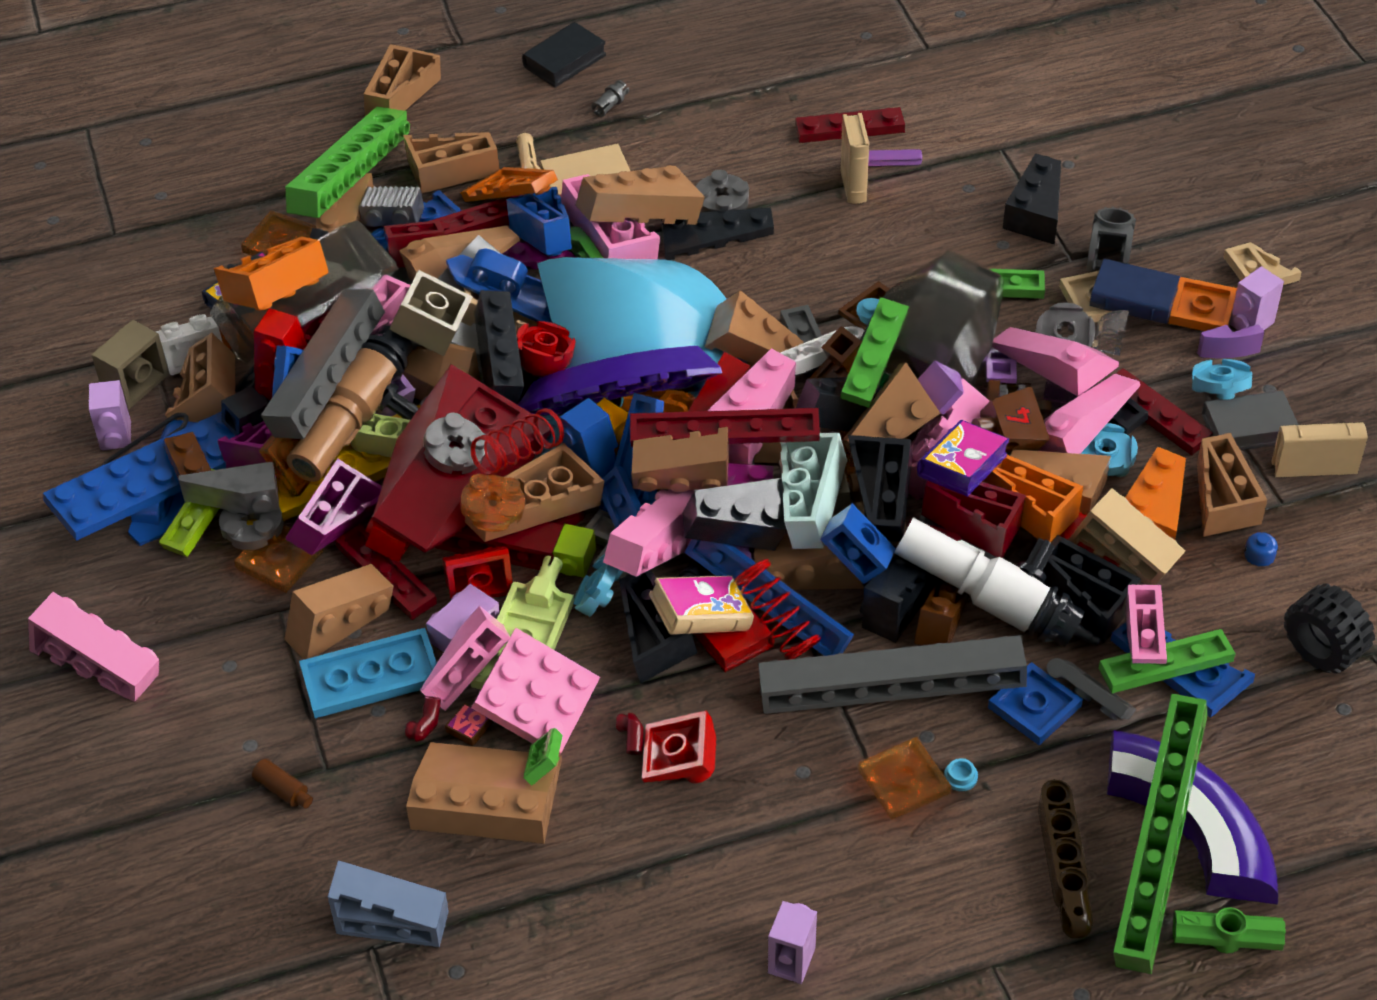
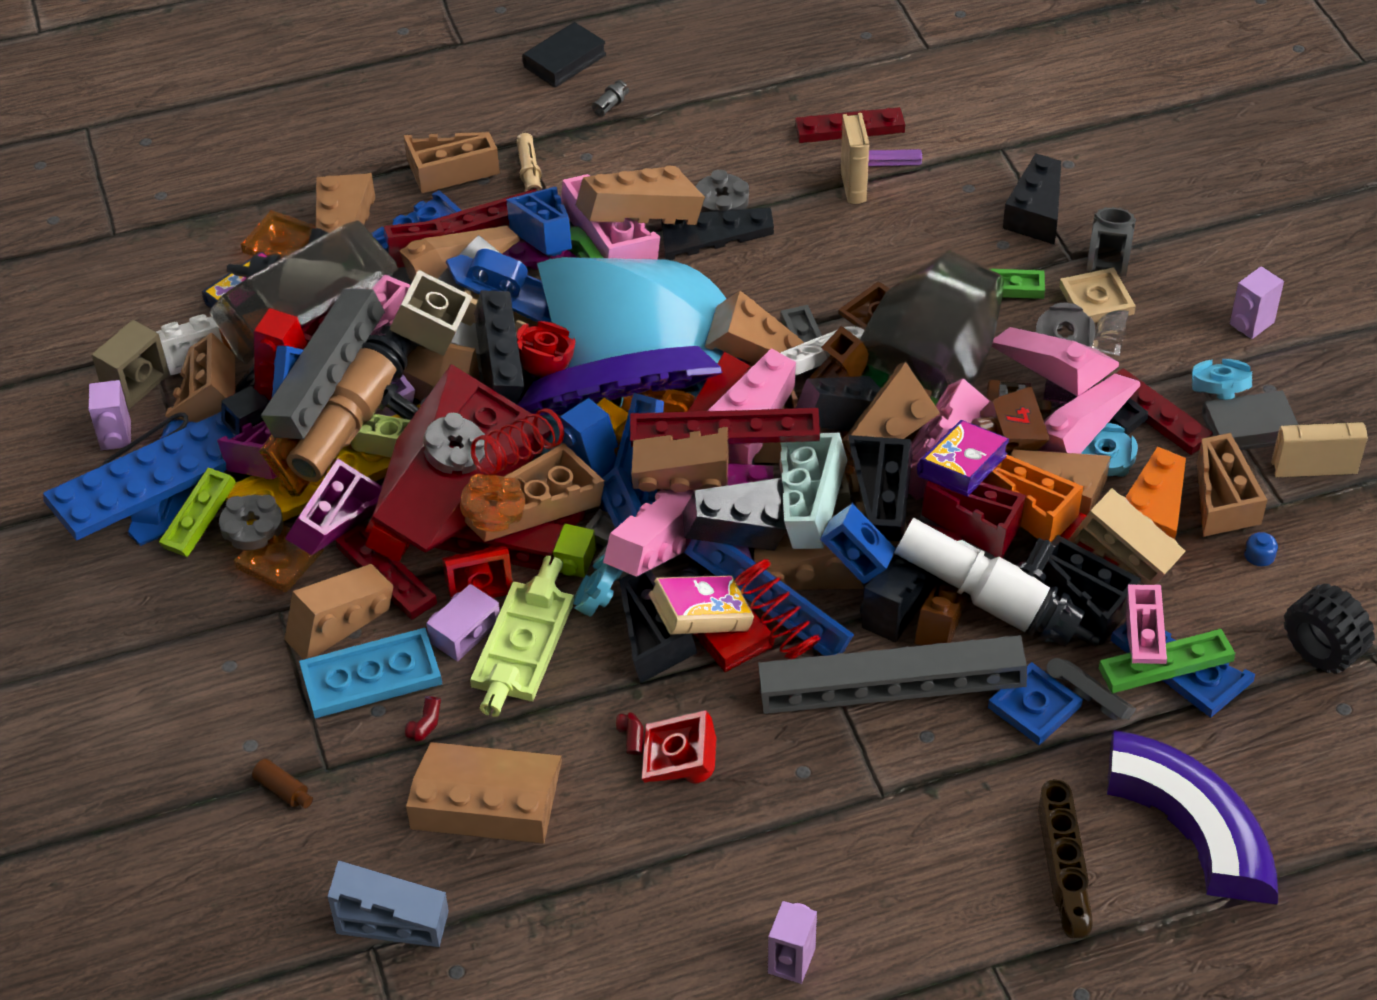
(91, 647): bright pink wedge -> none
(186, 454): reddish brown plate -> none
(236, 489): flat silver slope -> none
(274, 275): orange wedge -> none
(346, 162): bright green brick -> none
(391, 206): flat silver brick -> none
(401, 78): medium nougat wedge -> none
(465, 657): bright pink slope -> none
(468, 725): tile -> none
(510, 182): orange wing -> none
(535, 690): bright pink plate -> none
(543, 756): bright green plate -> none
(591, 162): tan tile -> none
(866, 309): medium azure plate -> none
(874, 352): bright green plate -> none
(904, 778): clear orange plate -> none
(942, 385): medium lavender slope -> none
(961, 774): medium azure plate -> none
(1000, 367): medium lavender slope -> none
(1134, 289): dark blue piece -> none
(1160, 834): bright green brick -> none
(1202, 305): orange plate -> none
(1227, 344): medium lavender slope -> none
(1248, 931): bright green piece -> none
(1249, 257): tan wing -> none

